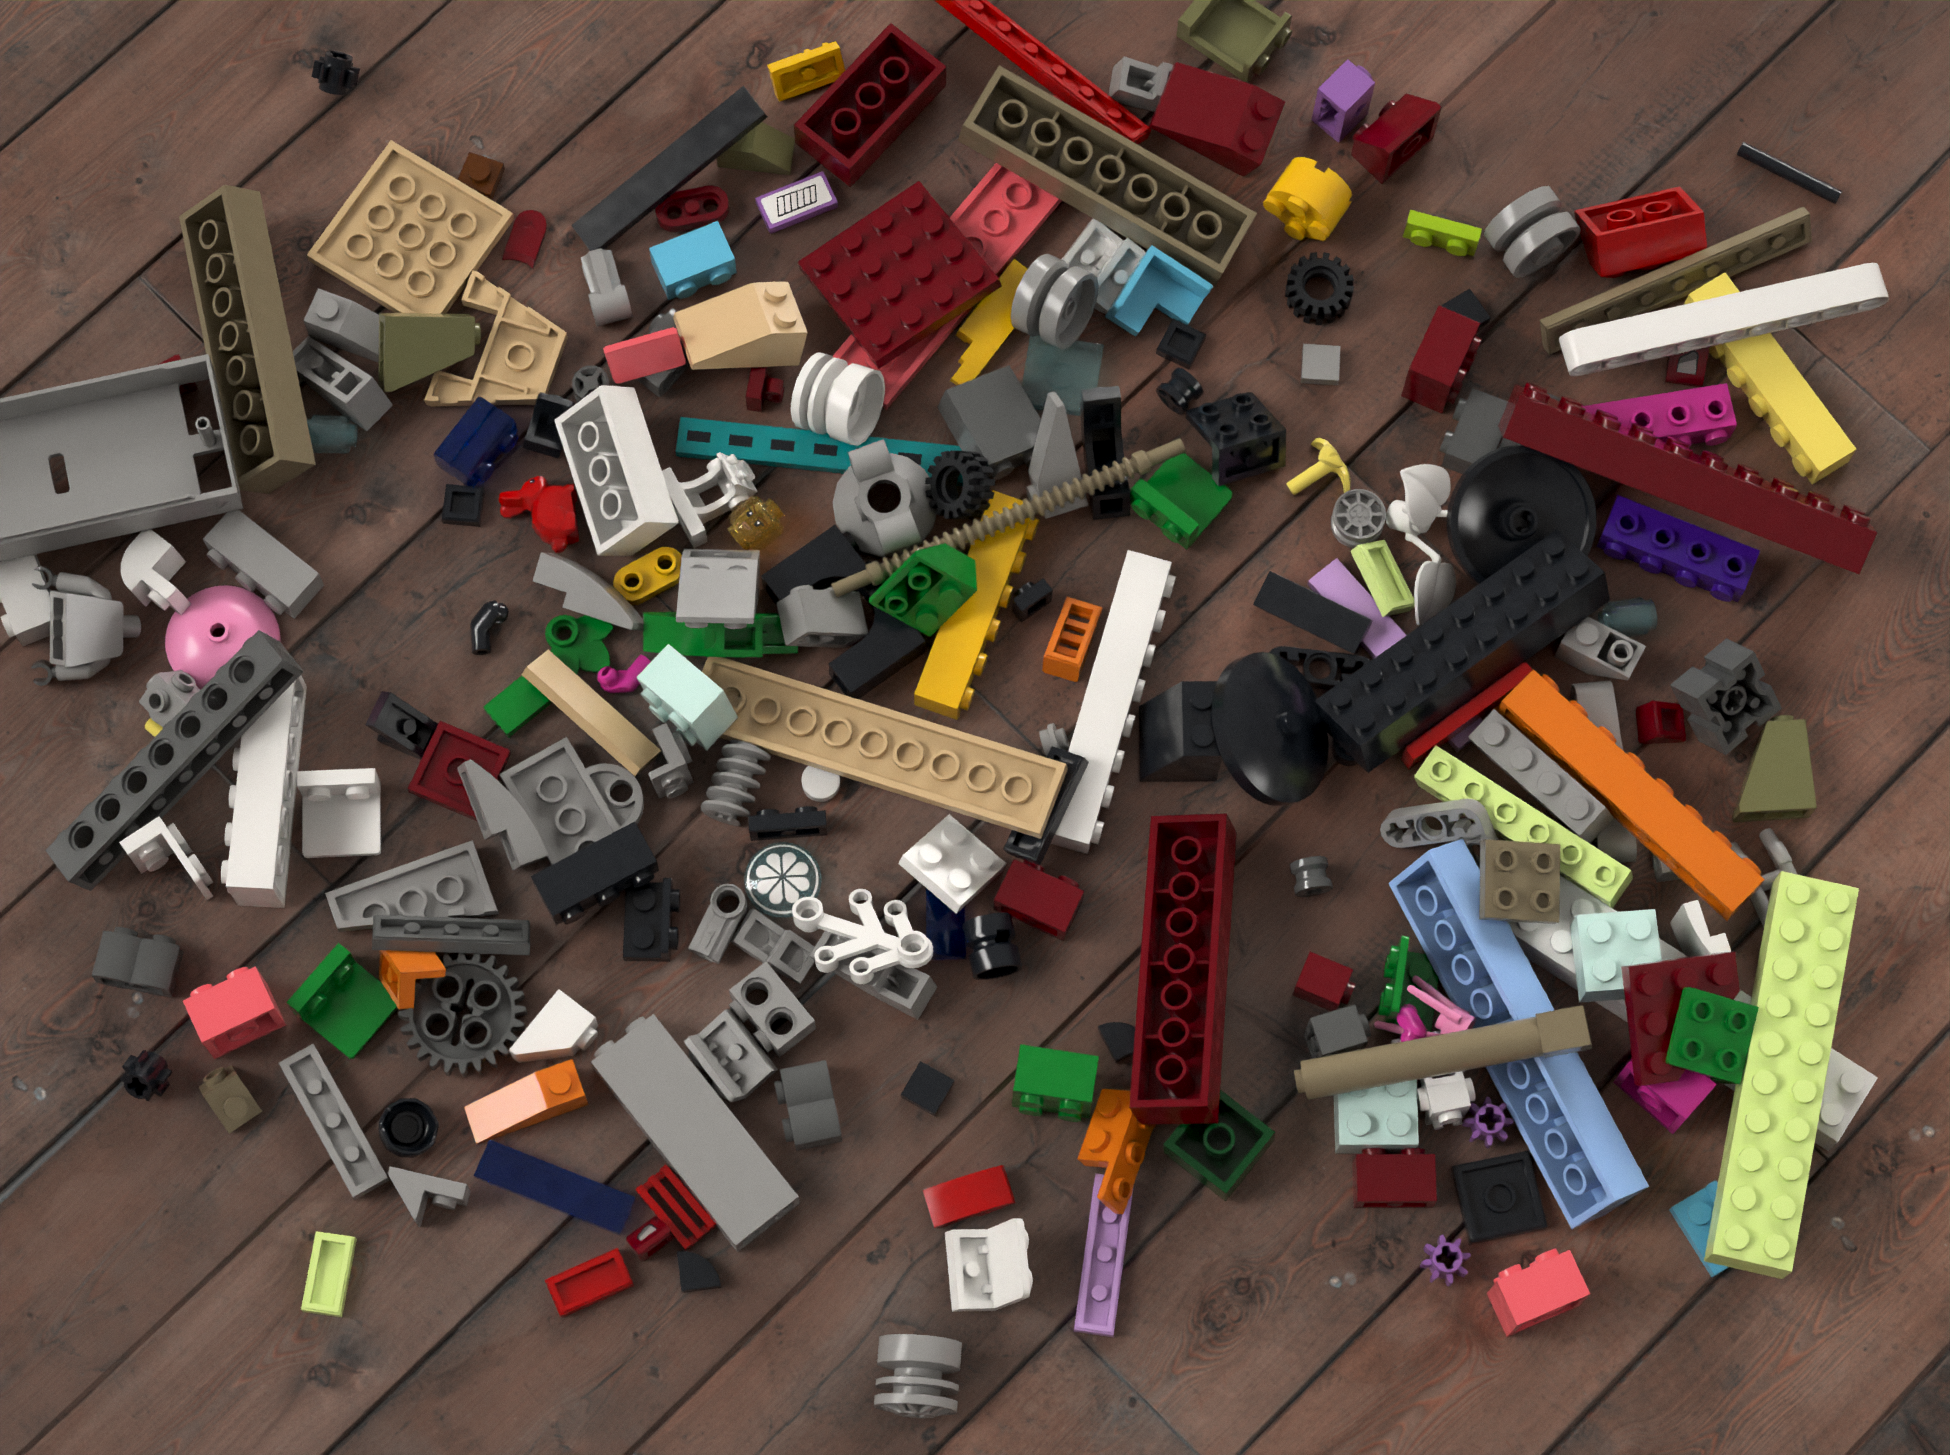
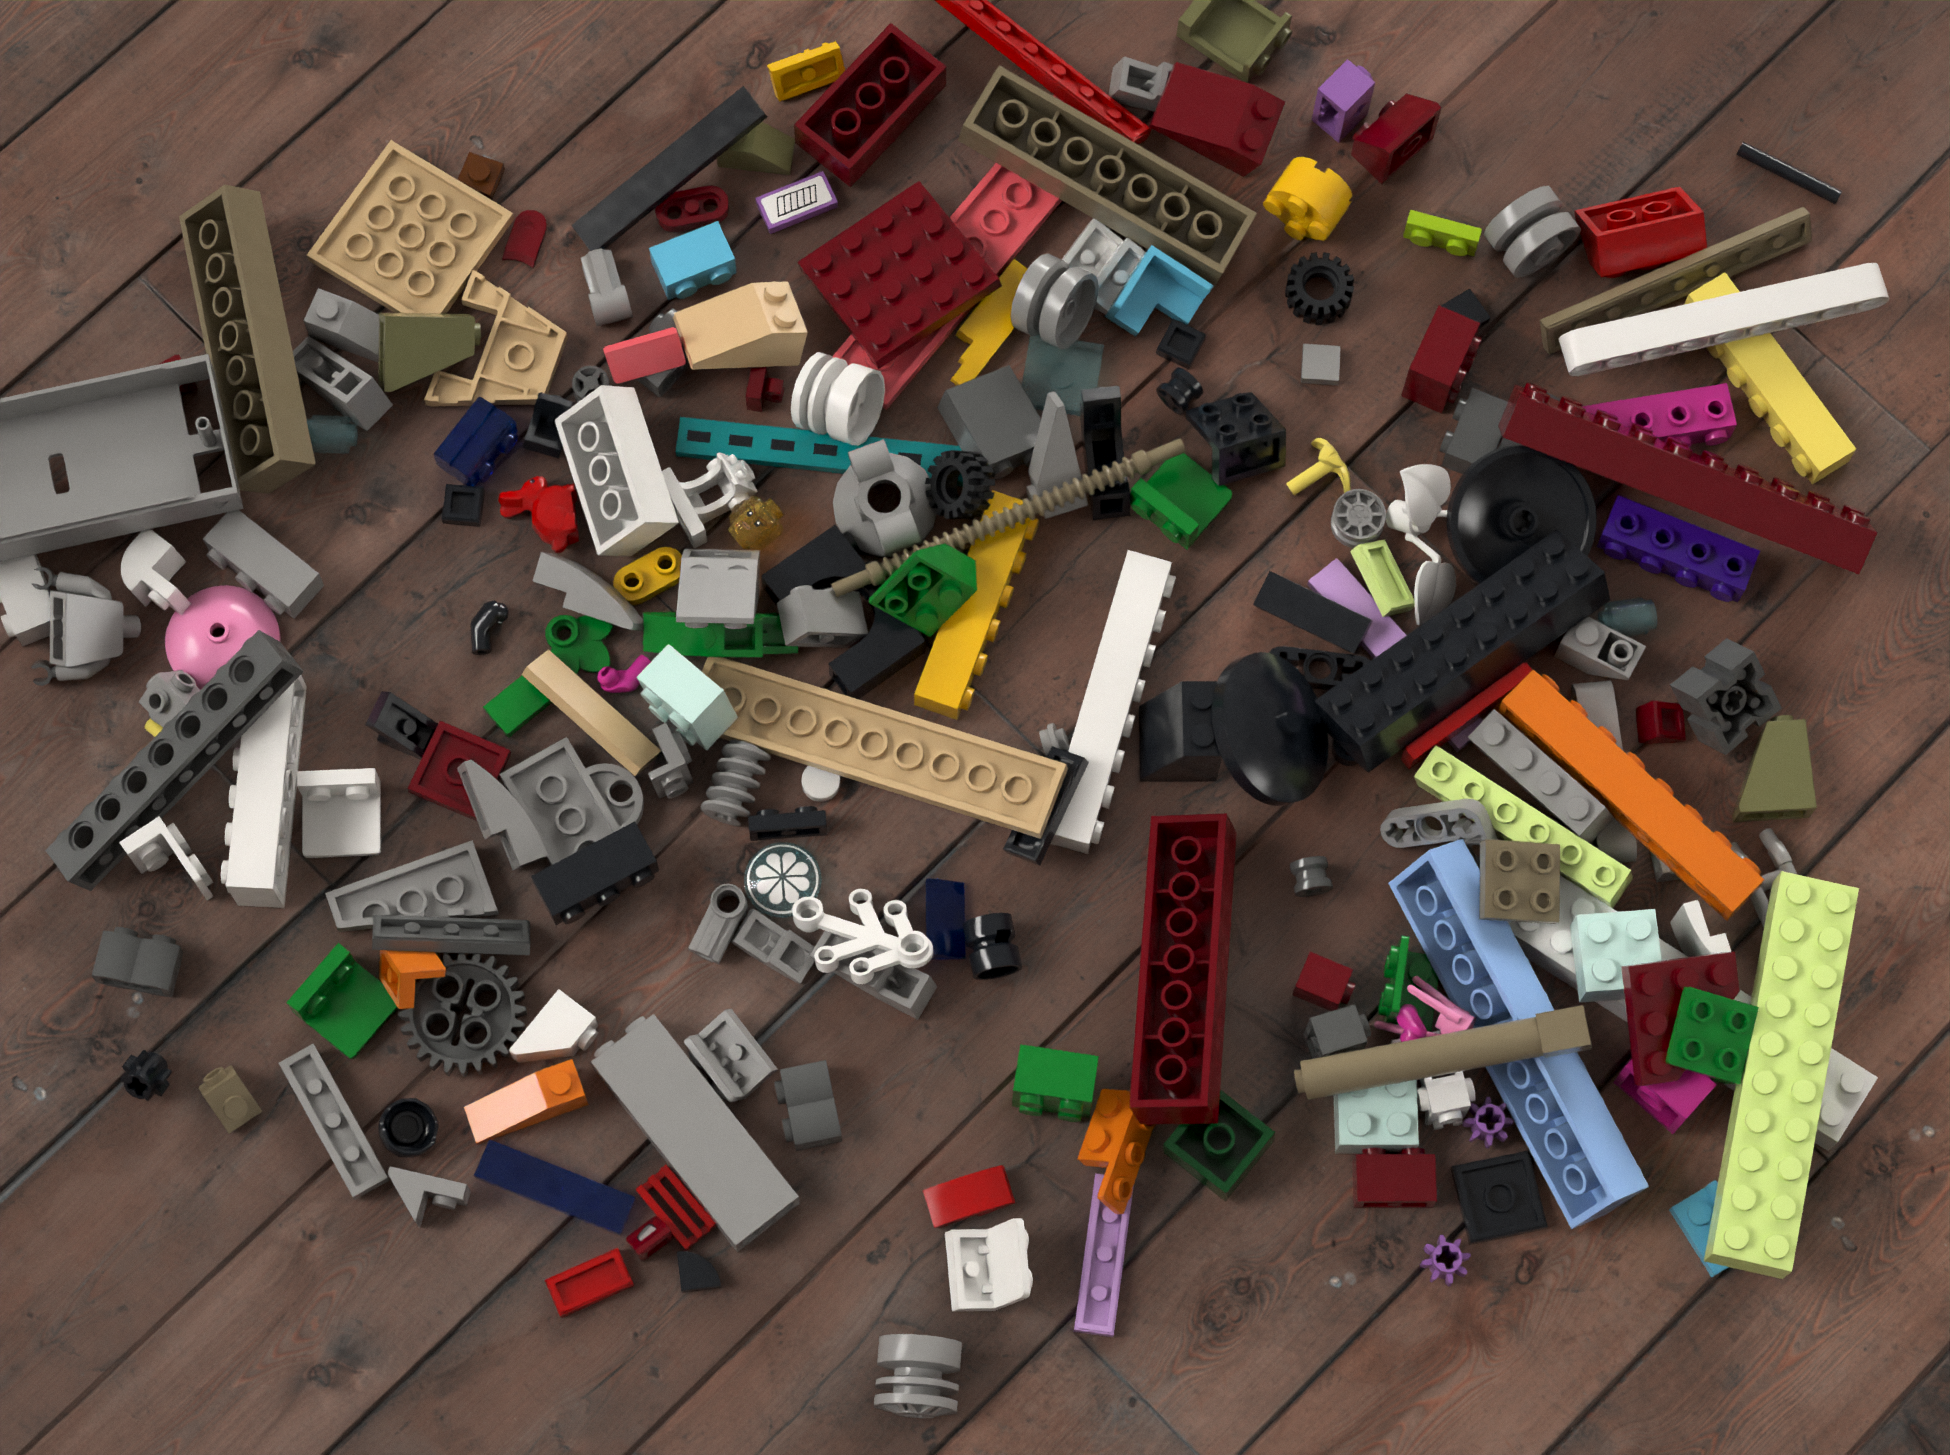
(233, 1011): coral brick -> none
(328, 1274): yellowish green tile -> none
(335, 72): black gear -> none
(649, 922): black bracket -> none
(779, 1005): light grey brick -> none
(927, 1088): black tile -> none
(952, 863): white plate -> none
(1031, 599): black plate -> none
(1039, 898): dark red brick -> none
(1065, 661): orange slope -> none
(1118, 1039): black tile -> none
(1538, 1292): coral brick -> none
(1687, 367): dark red slope -> none

